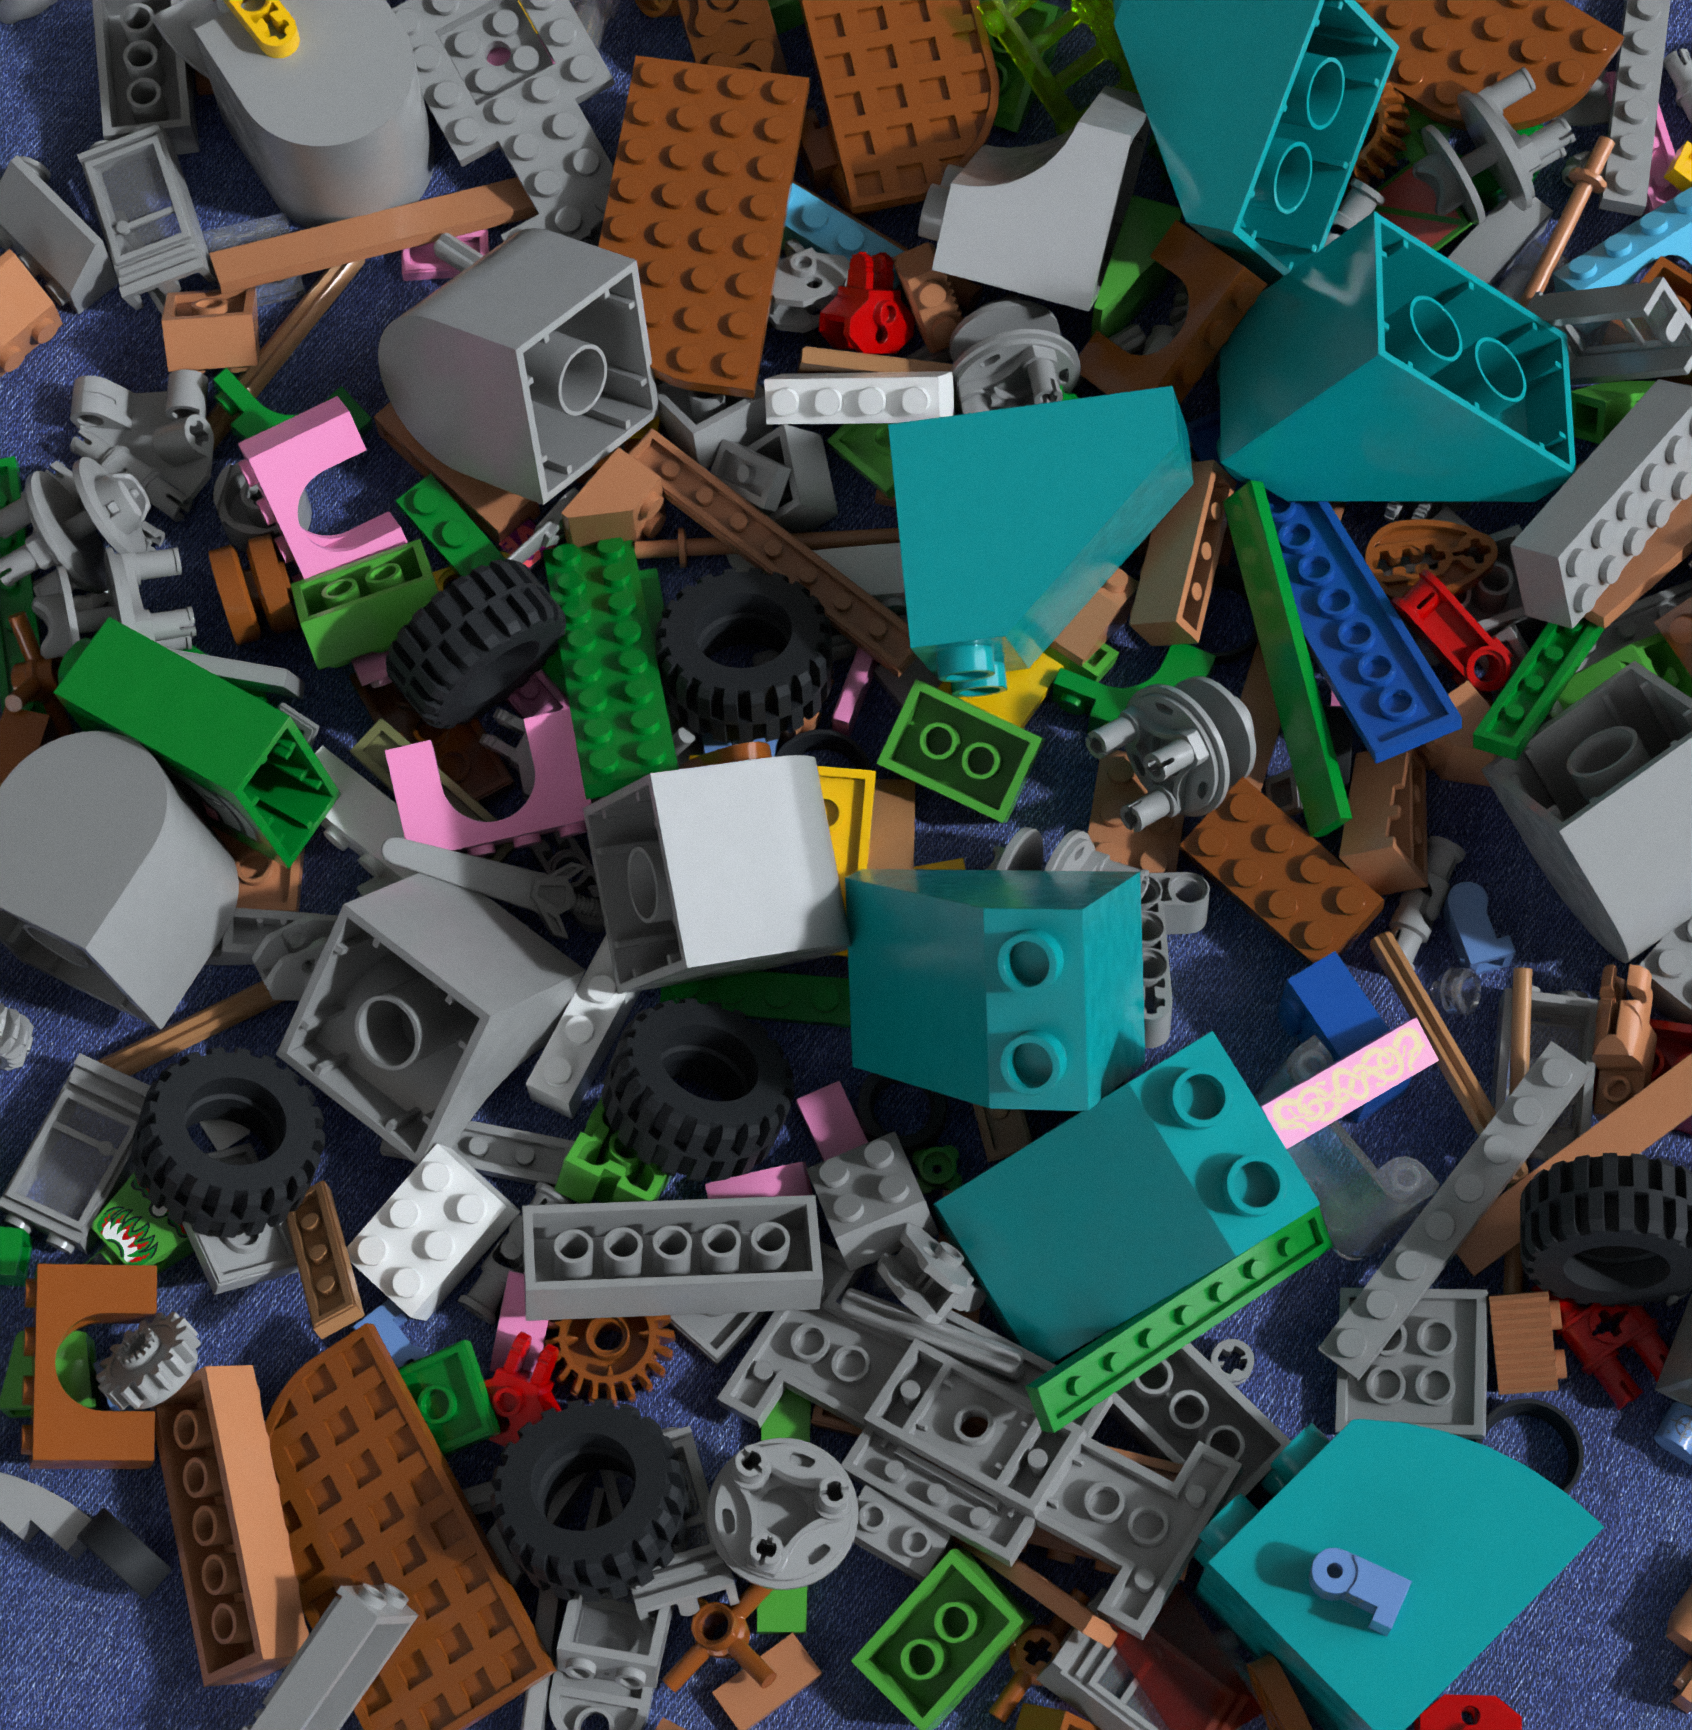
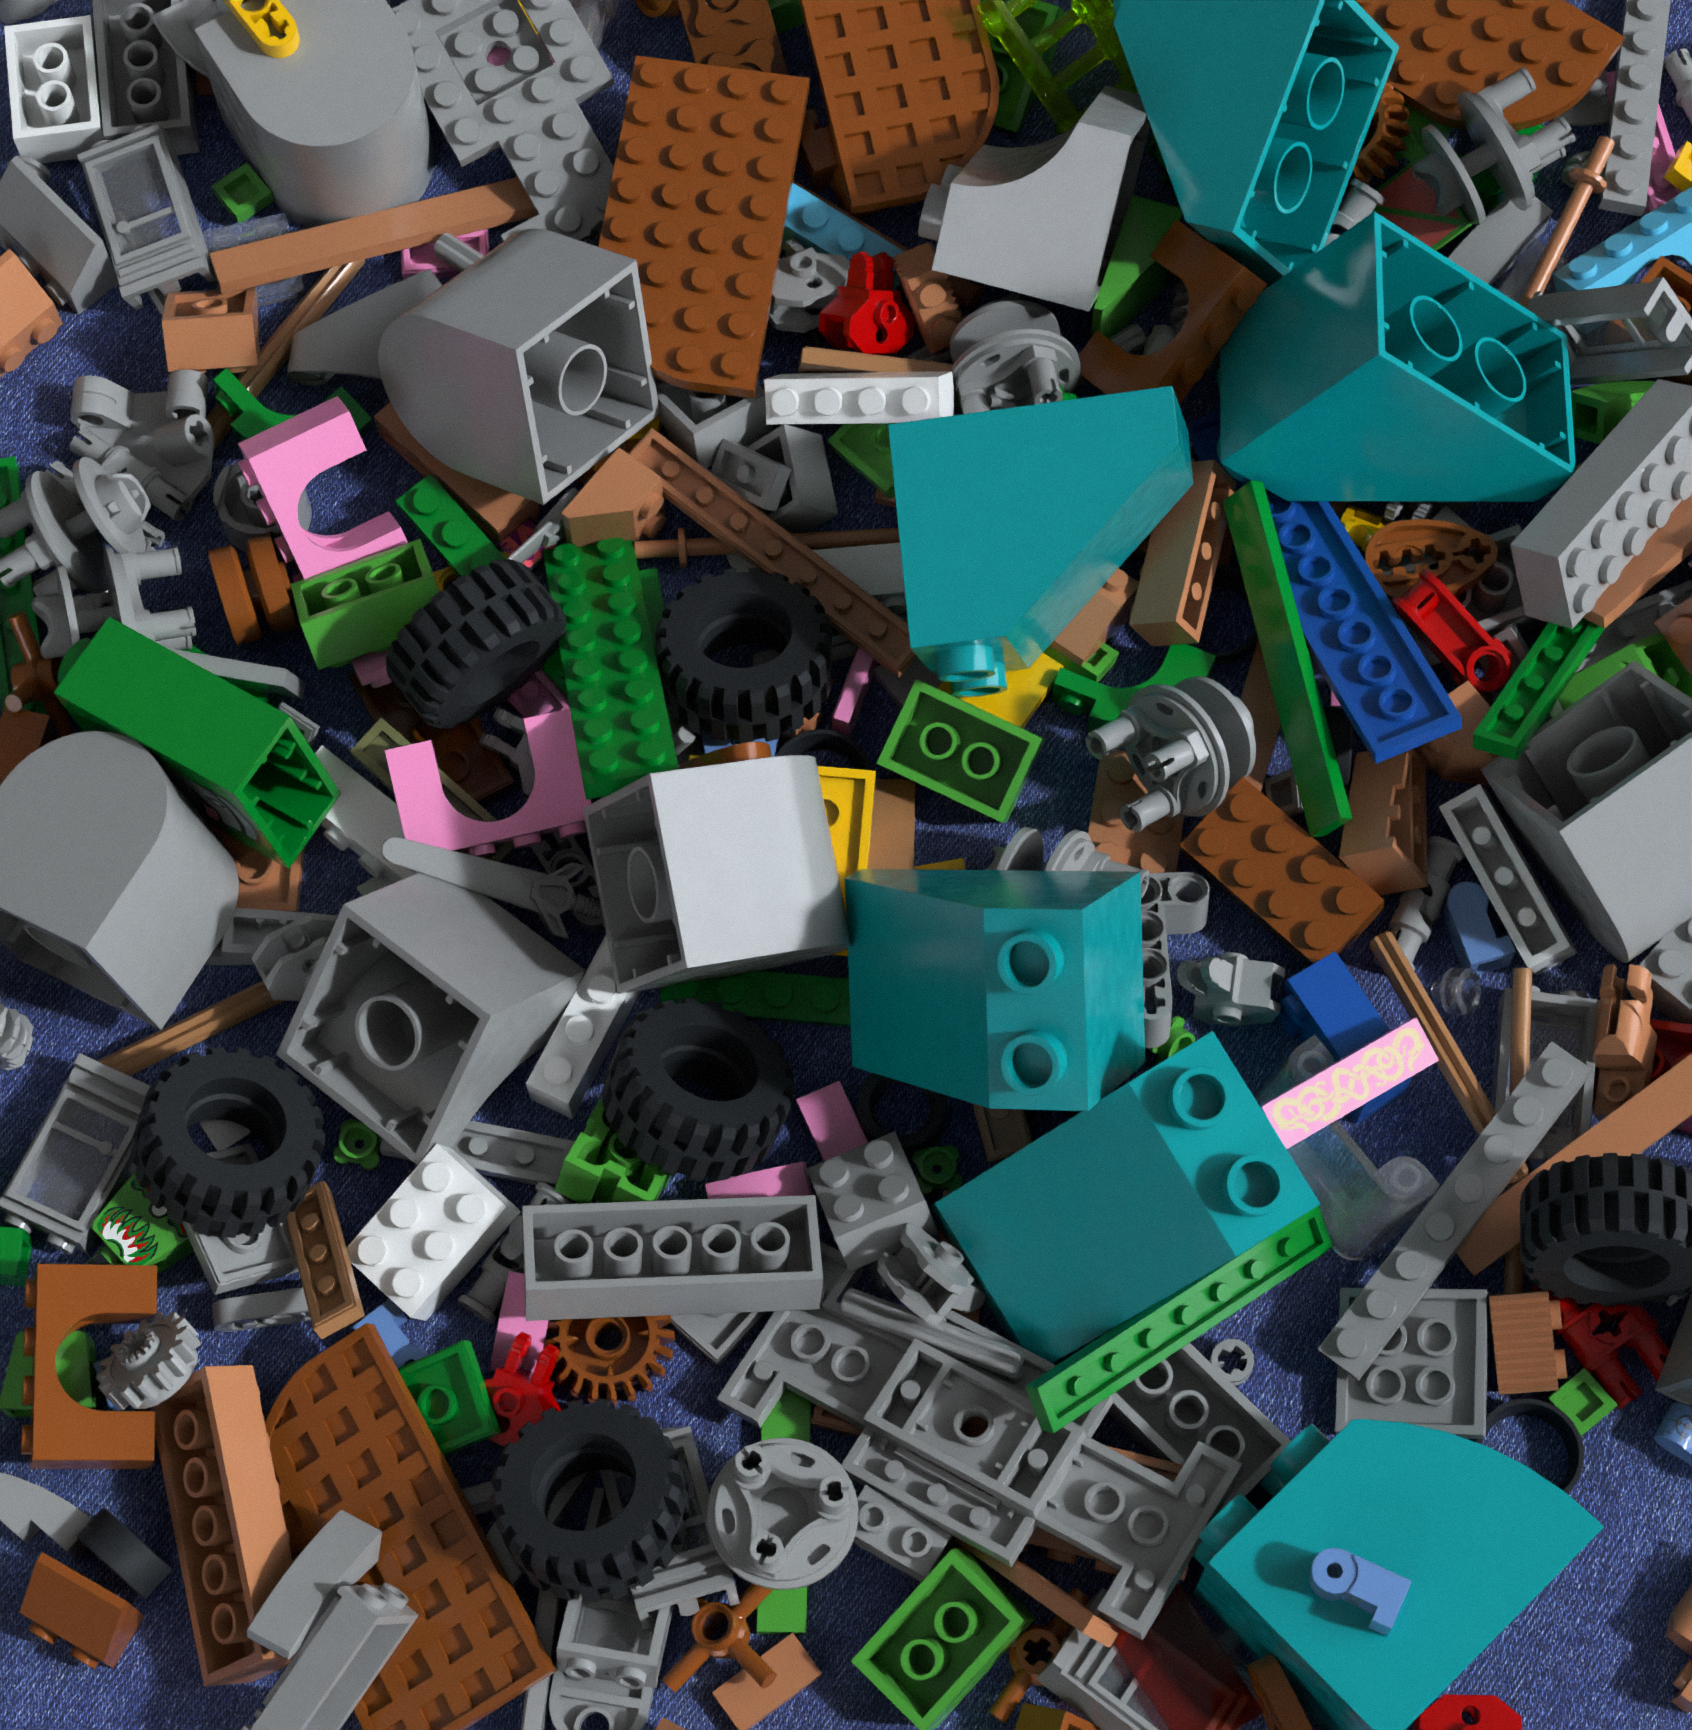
(54, 88): none -> white brick
(79, 1612): none -> dark orange slope
(242, 193): none -> bright green plate
(260, 1310): none -> light grey beam
(331, 1560): none -> light grey slope
(347, 1151): none -> bright green plate
(351, 336): none -> light grey panel
(1177, 1041): none -> bright green plate
(1232, 989): none -> light grey hinge
(1361, 525): none -> yellow plate
(1508, 879): none -> white brick
(1583, 1401): none -> bright green plate

